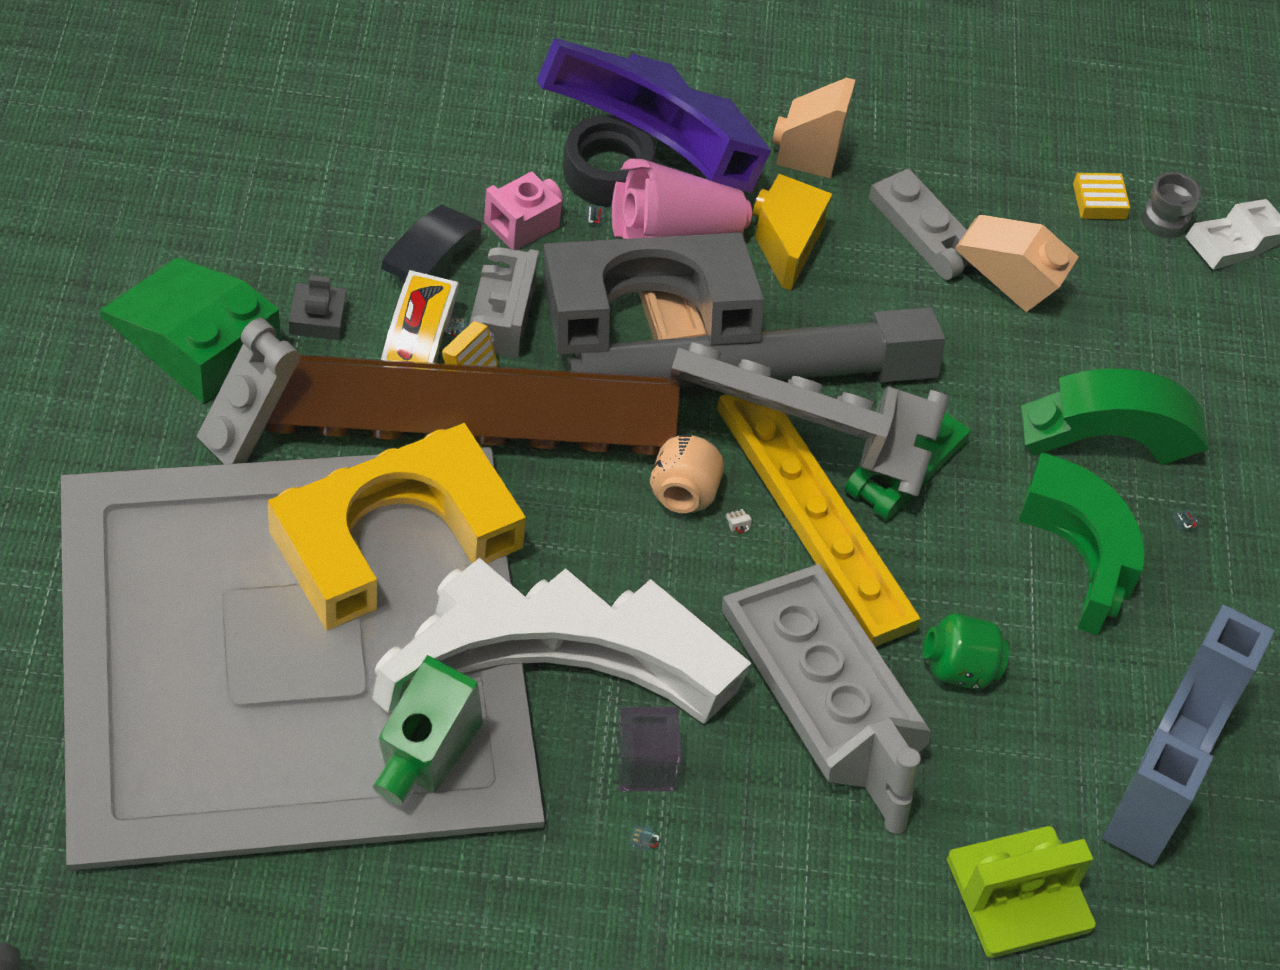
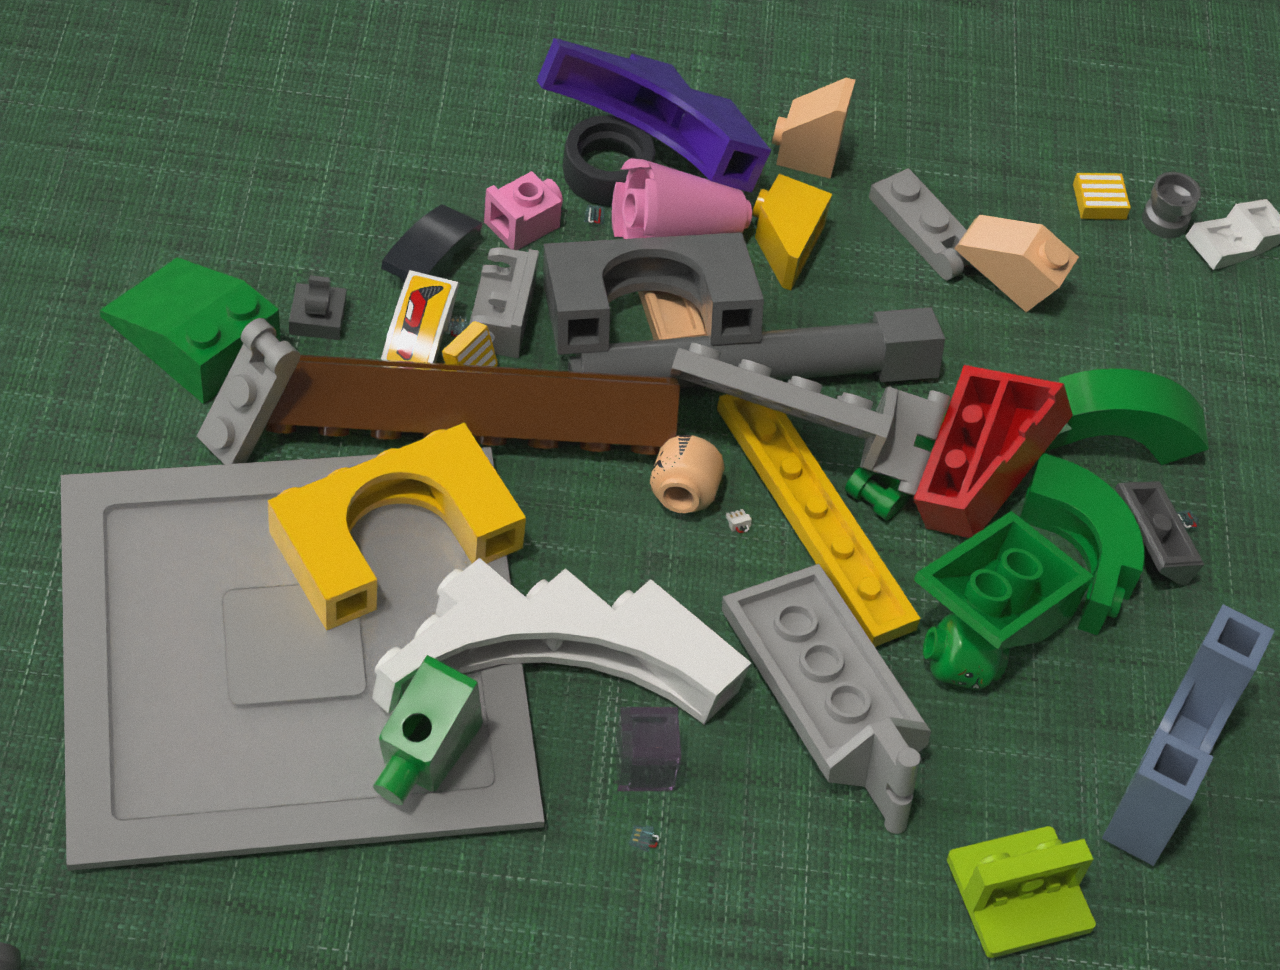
(987, 446): none -> red wedge
(1008, 583): none -> green slope
(1162, 530): none -> flat silver slope

